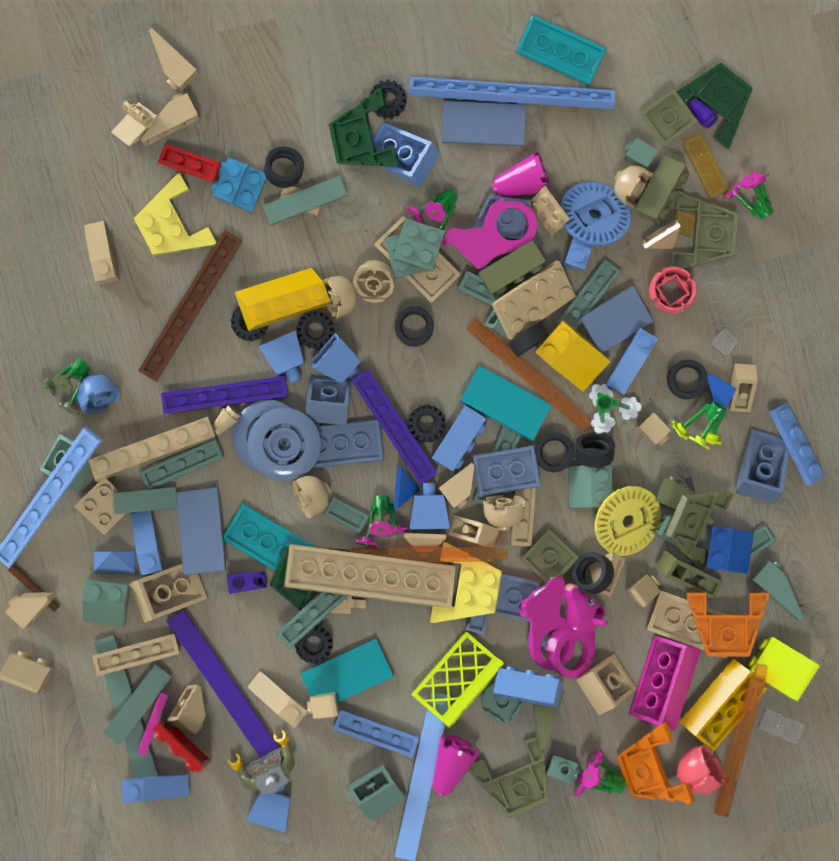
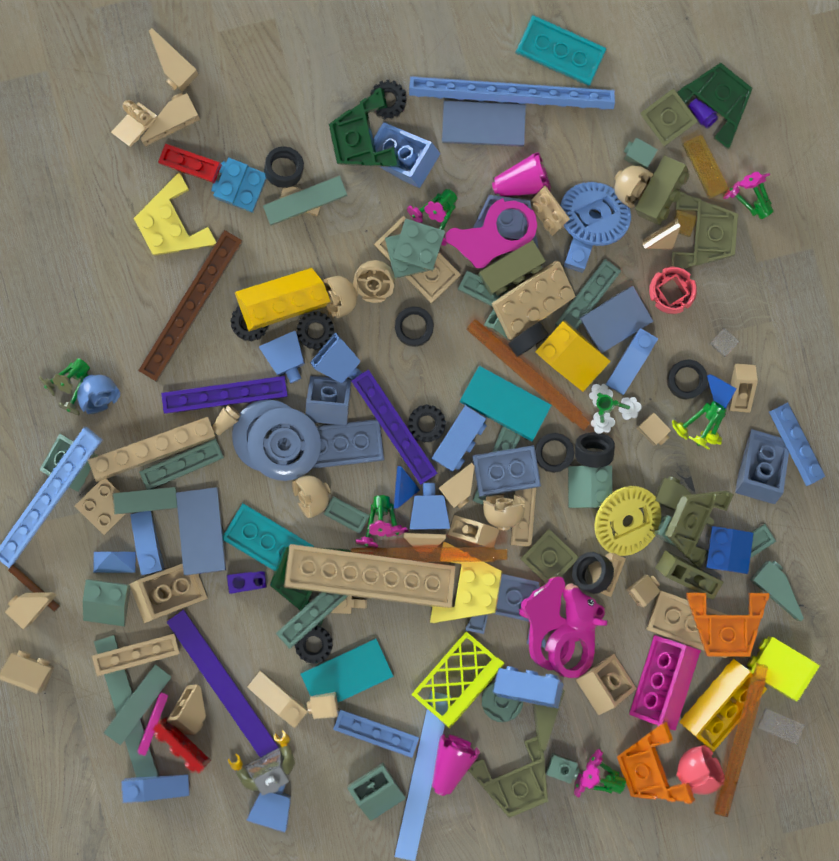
(100, 253): tan slope -> none

